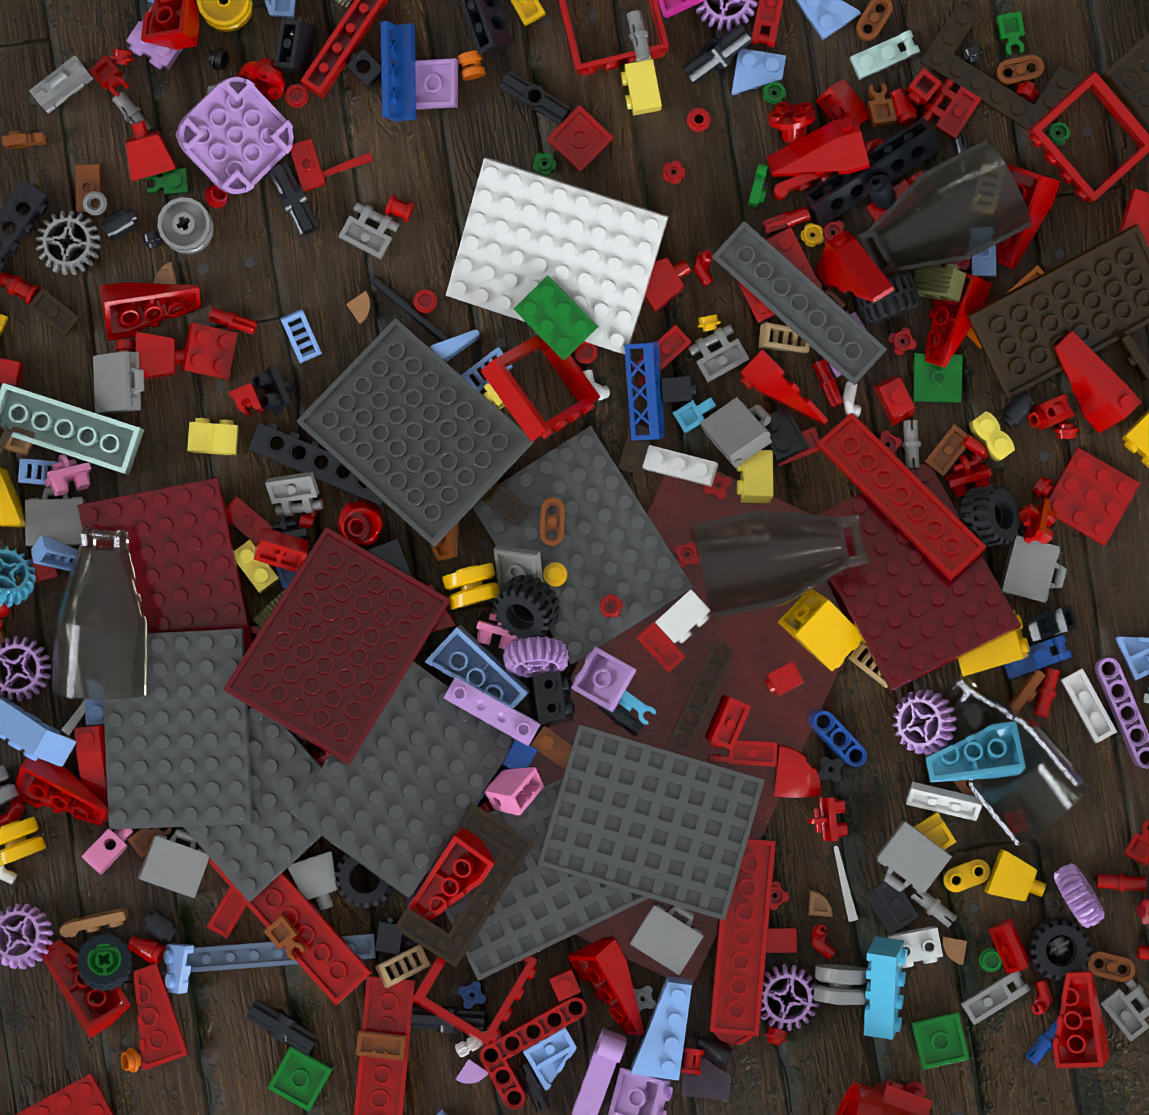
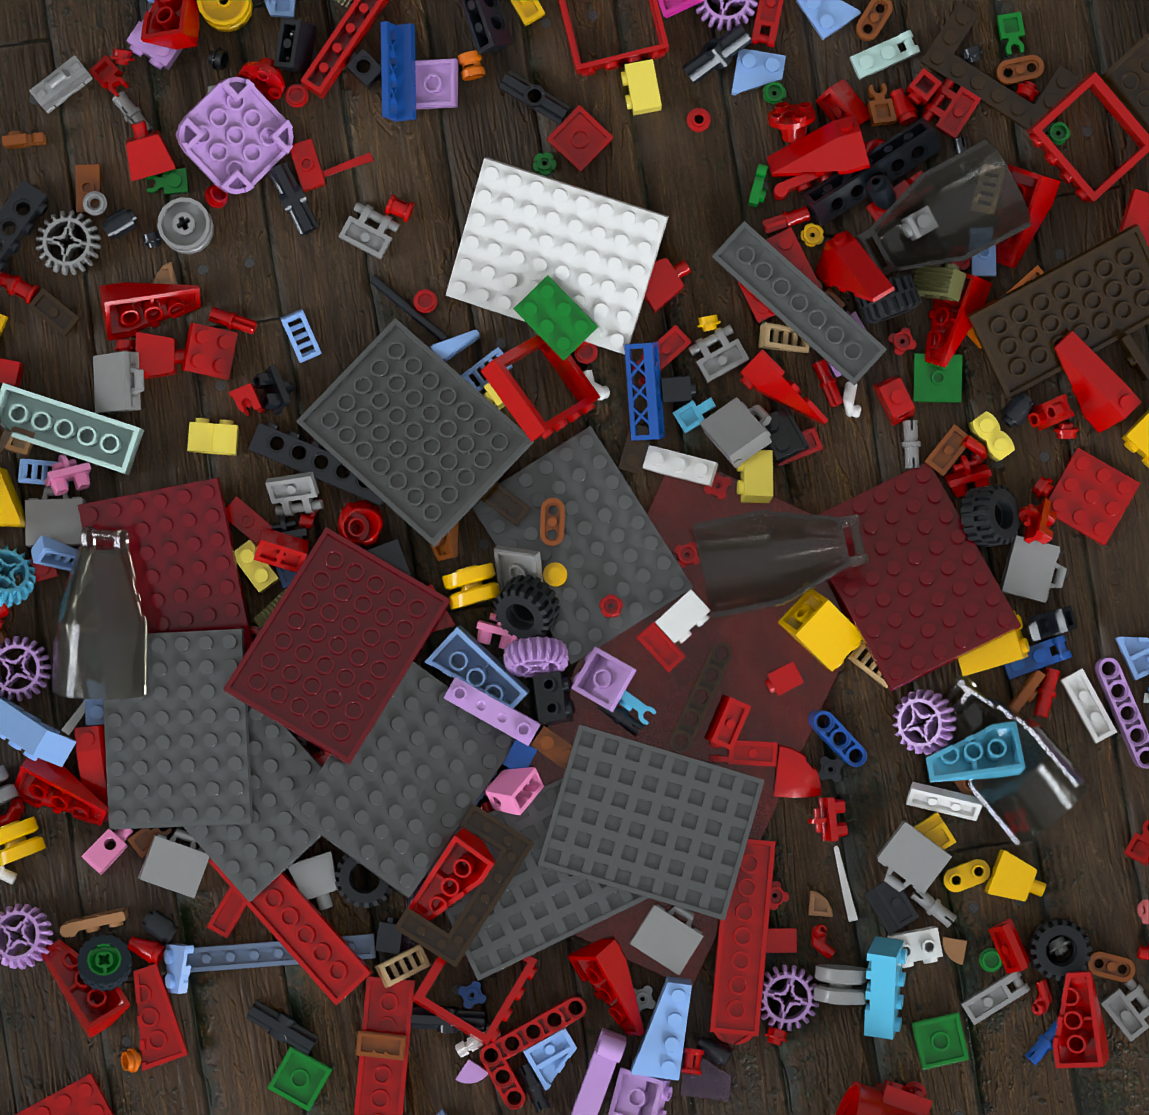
(283, 934): dark orange plate -> none
(360, 307): medium nougat tile -> none
(565, 984): red brick -> none
(638, 36): light grey pin -> none
(673, 178): red plate -> none
(701, 267): red arm -> none
(833, 226): red plate -> none
(894, 442): red plate -> none
(901, 496): red plate -> none
(919, 223): none -> light grey bracket
(1079, 895): lavender gear -> none
(1121, 882): red pin -> none

